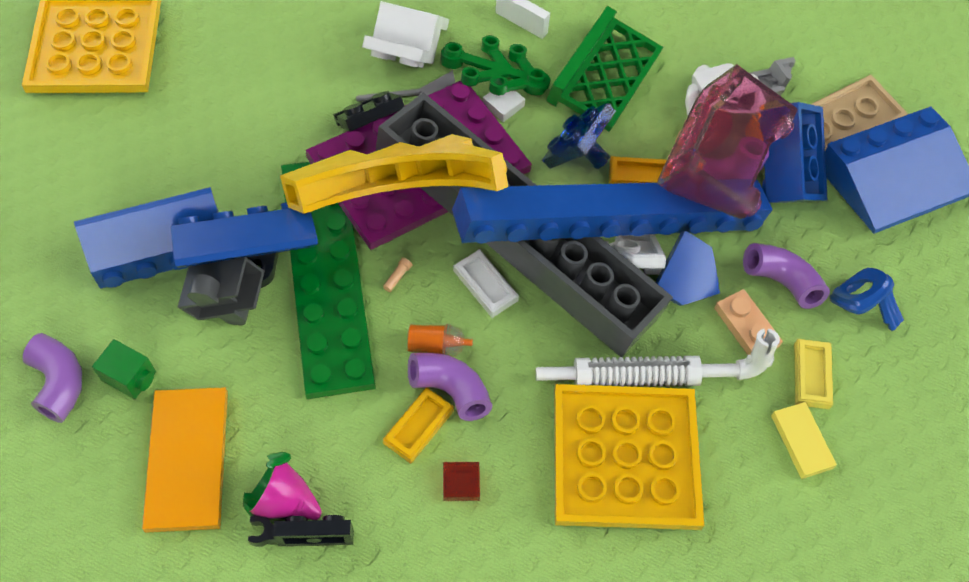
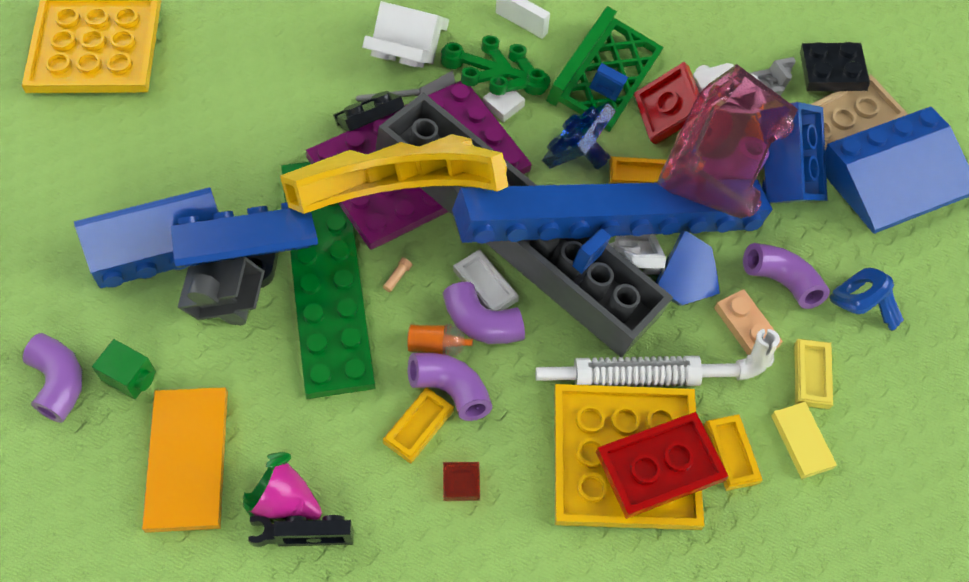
(479, 322): none -> medium lavender cylinder
(591, 250): none -> blue tile
(608, 82): none -> blue tile
(661, 464): none -> red plate
(667, 102): none -> red plate
(734, 451): none -> yellow tile
(834, 67): none -> black plate

